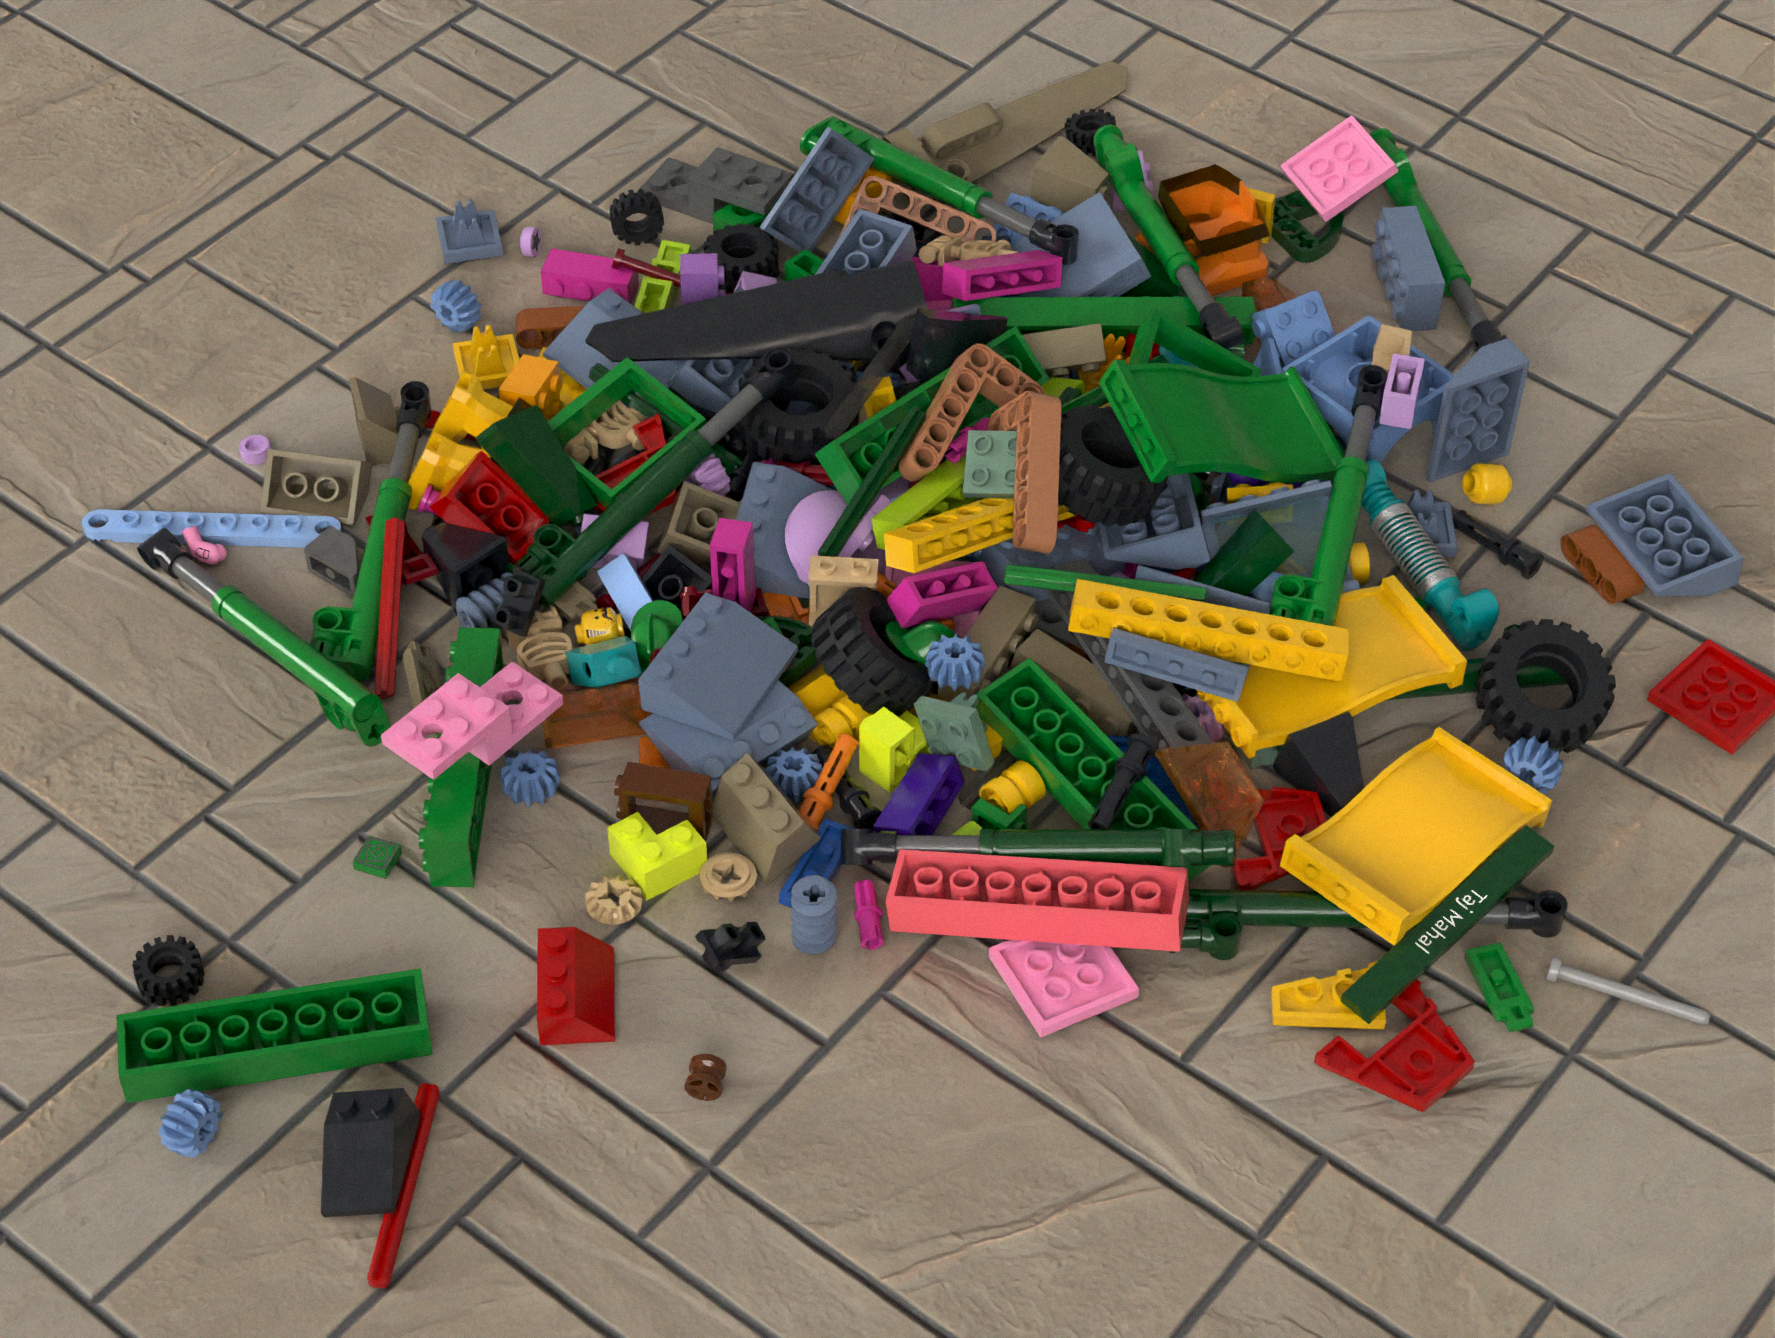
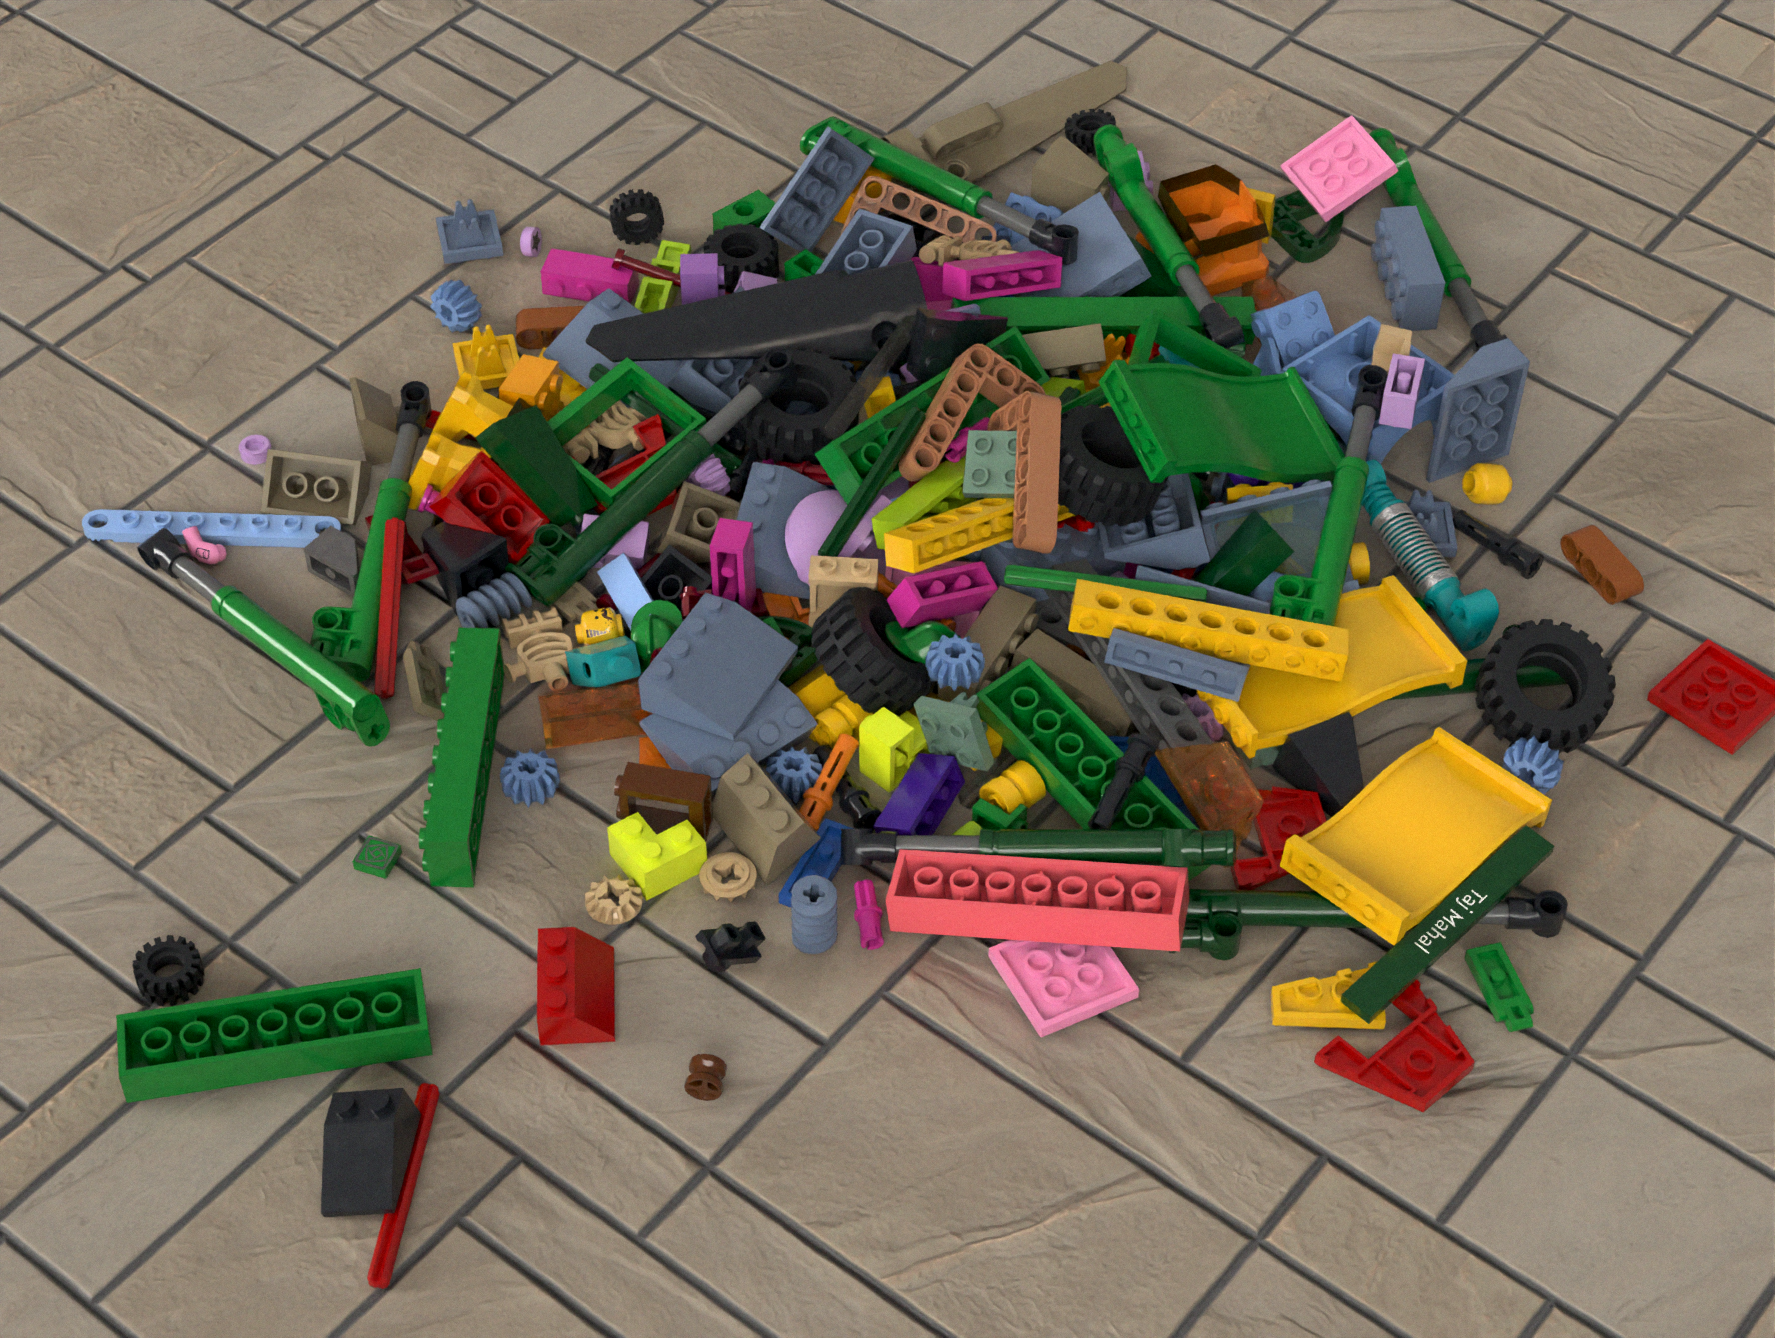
(190, 1123): medium blue gear -> none
(472, 720): bright pink bracket -> none
(520, 602): black hips -> none
(717, 183): dark grey bracket -> none
(1625, 992): light grey bar -> none
(1668, 539): sand blue slope -> none

